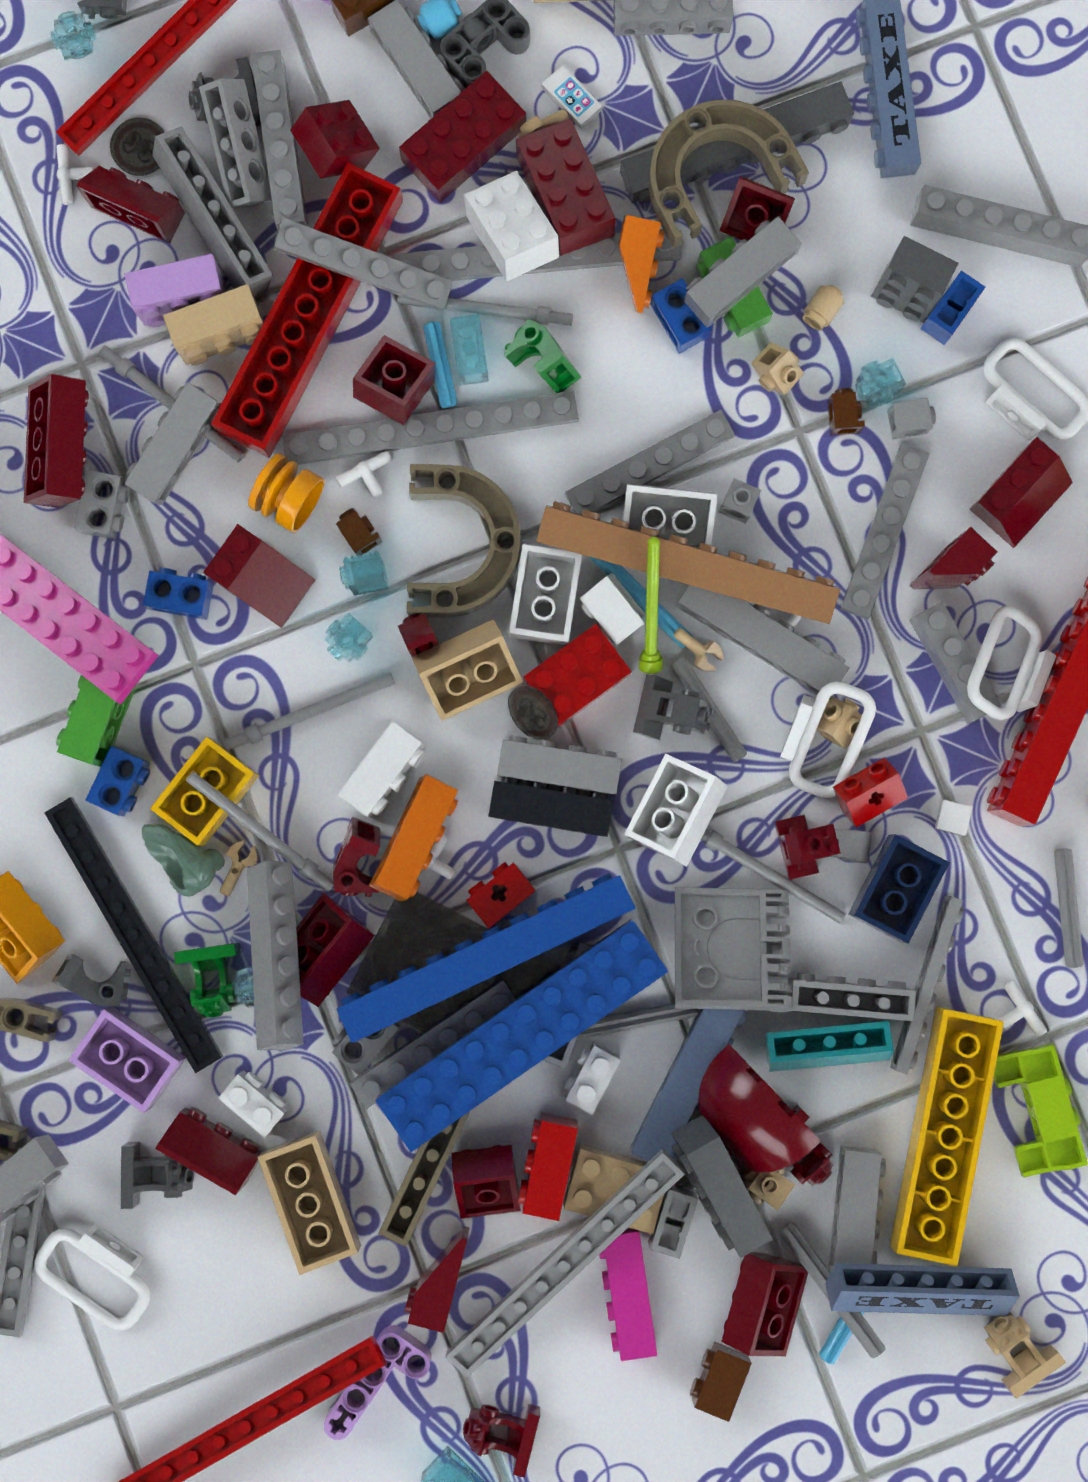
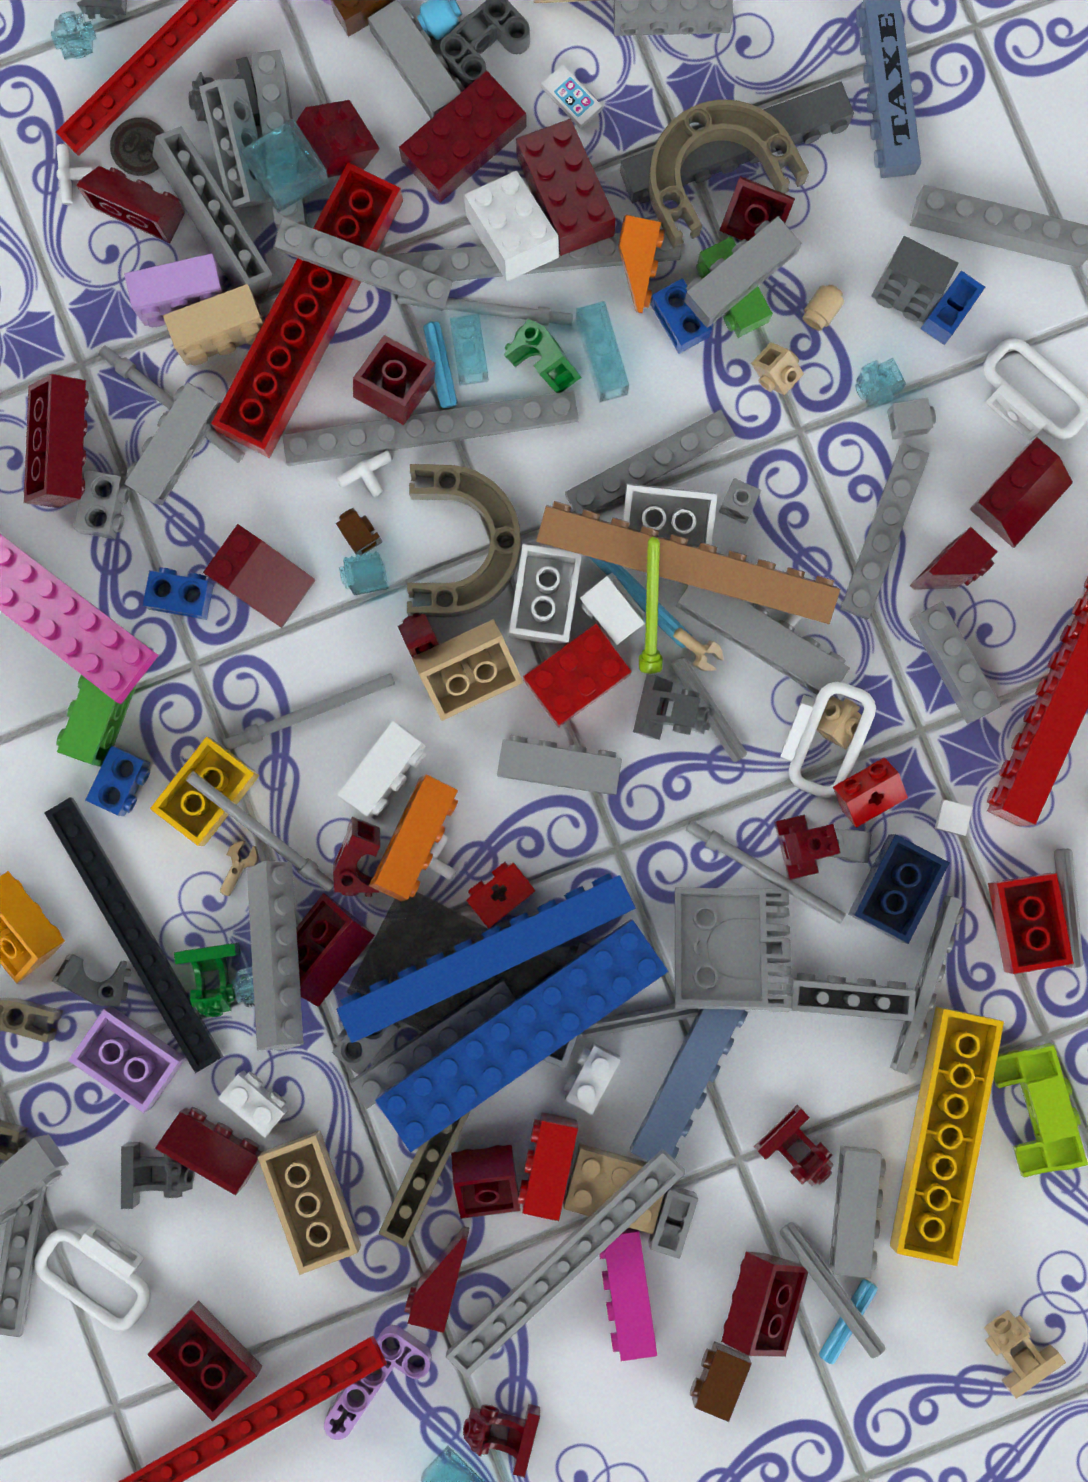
(184, 862): sand green hair -> none
(205, 1360): none -> dark red brick
(282, 490): light orange wheel -> none
(285, 165): none -> clear light blue brick
(347, 628): clear light blue brick -> none
(532, 712): clear smoke piece -> none
(536, 124): tan bar -> none
(551, 808): black brick -> none
(602, 351): none -> clear light blue brick
(676, 809): white brick -> none
(720, 1187): dark grey brick -> none
(751, 1116): dark red brick -> none
(768, 1187): tan brick -> none
(829, 1046): teal brick -> none
(844, 413): reddish brown brick -> none
(921, 1289): sand blue brick -> none
(1023, 1009): white piece -> none
(1030, 923): none -> red brick
(1032, 672): white bar -> none

